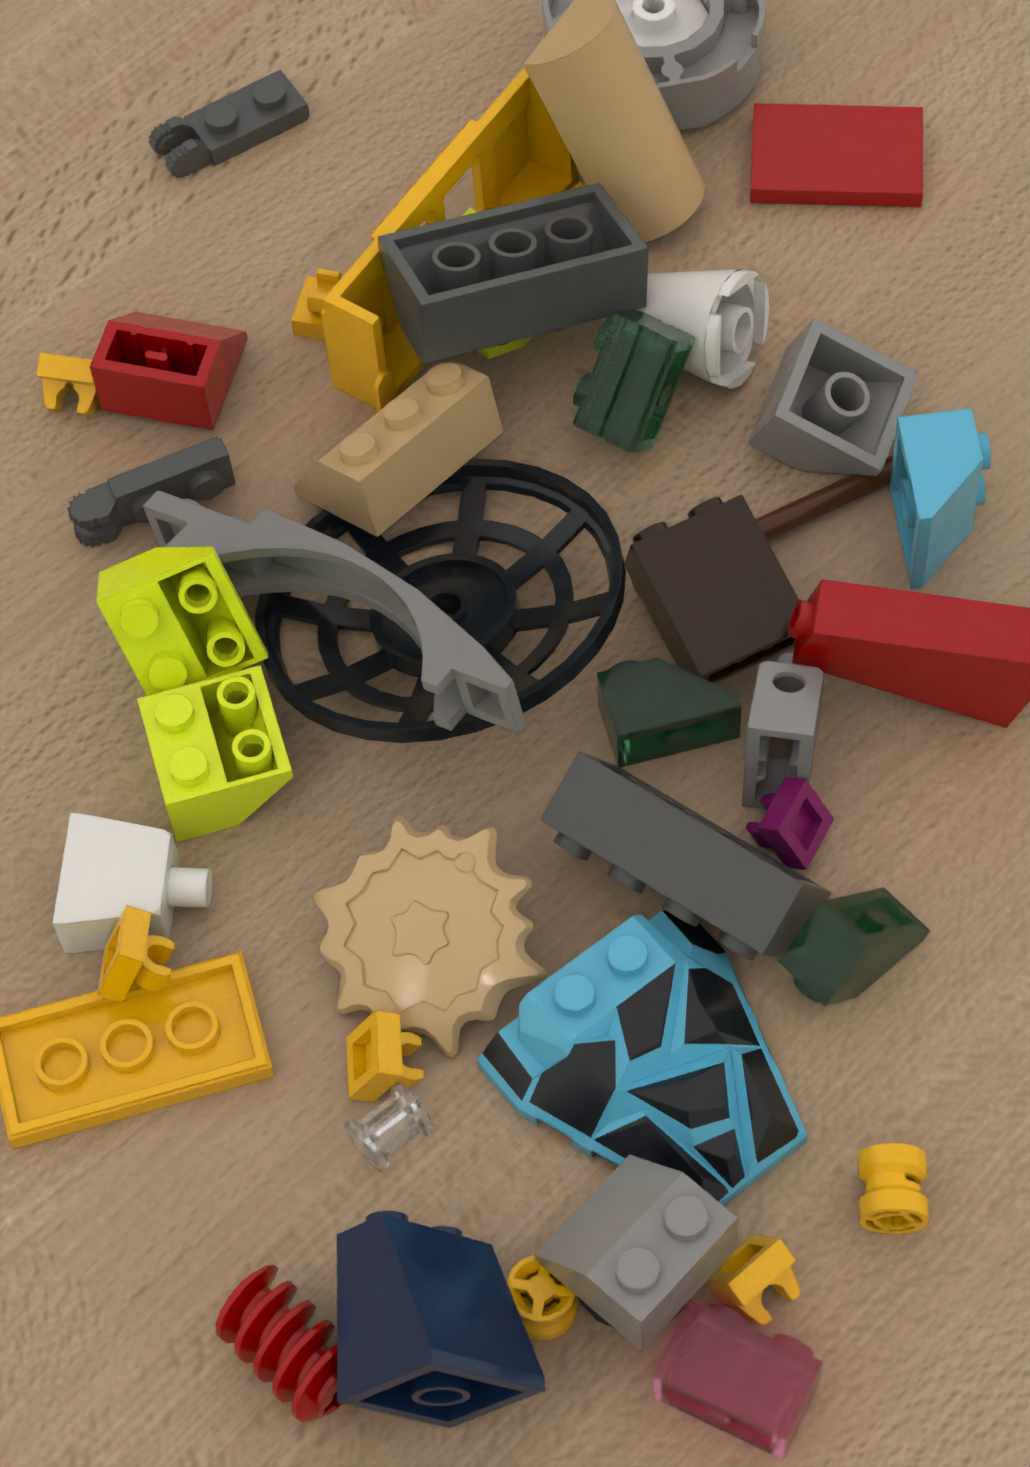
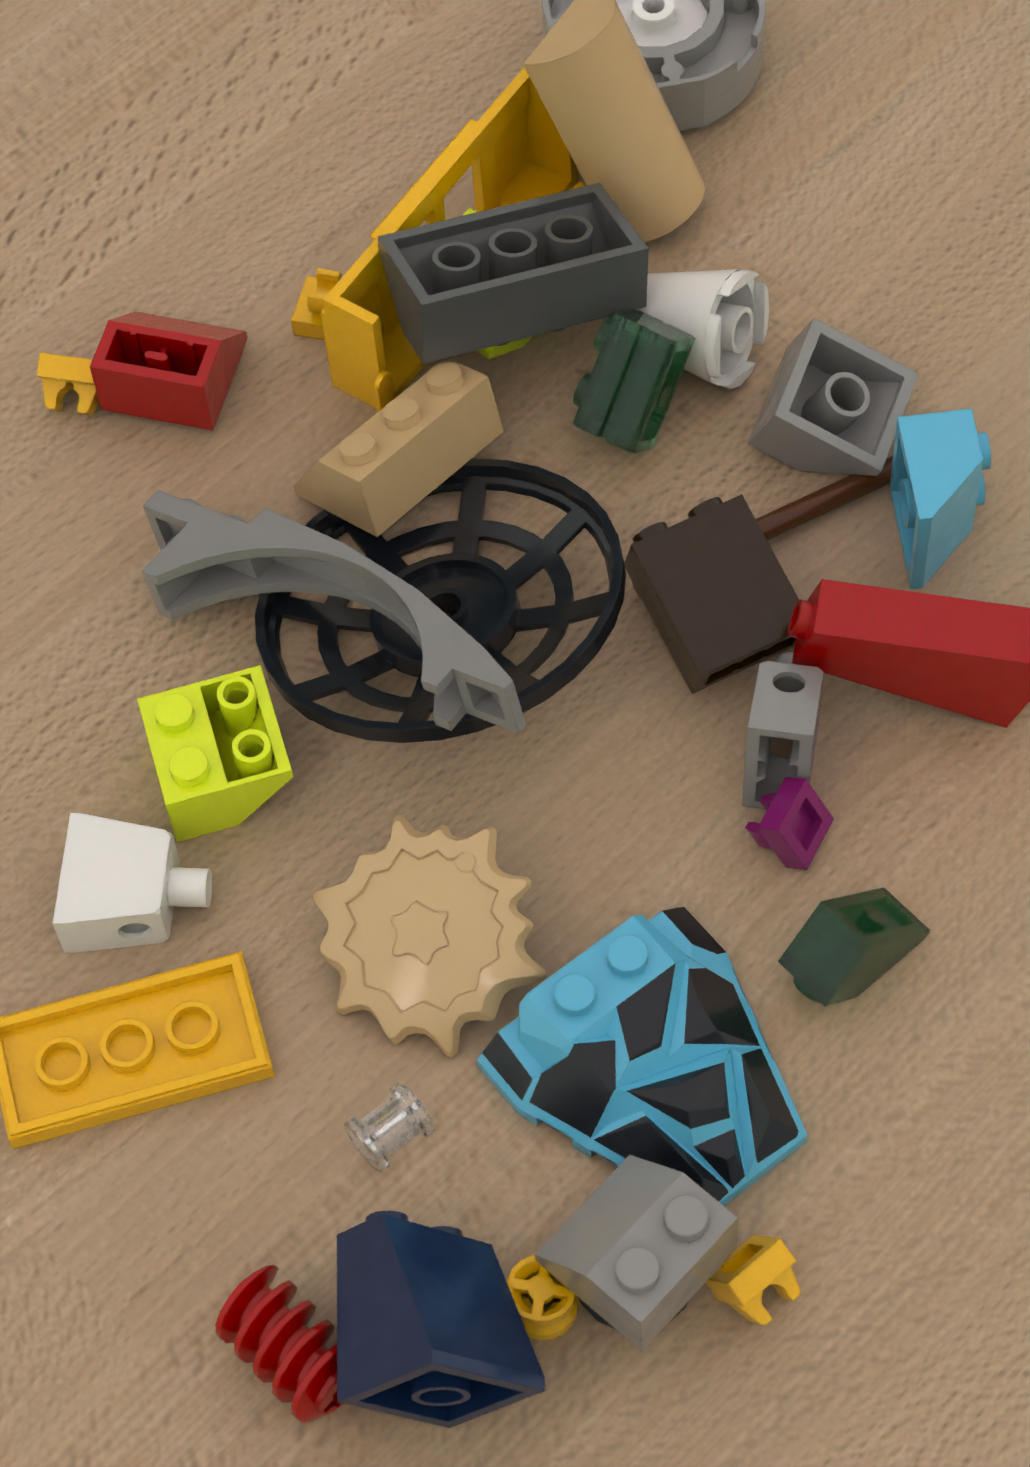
(131, 956): yellow tile -> none
(178, 617): neon yellow slope -> none
(190, 473): dark grey hinge -> none
(229, 125): dark grey hinge -> none
(376, 1056): yellow tile -> none
(663, 711): clear green slope -> none
(682, 857): dark grey slope -> none
(738, 1377): clear pink brick -> none
(837, 155): red tile -> none
(893, 1188): yellow wheel -> none

